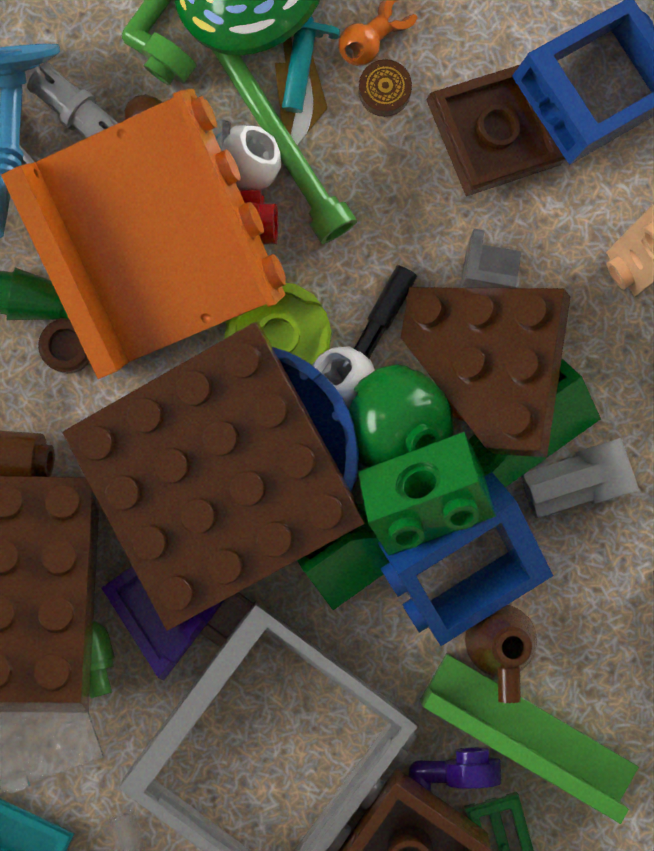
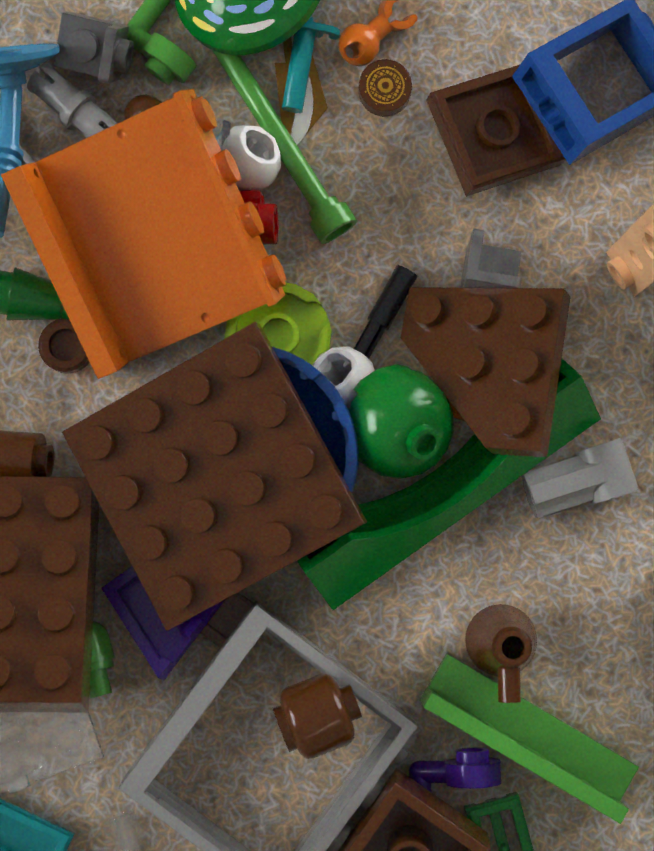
(93, 47): none -> flat silver bracket
(317, 716): none -> reddish brown head
(426, 494): green brick -> none
(484, 590): blue window -> none

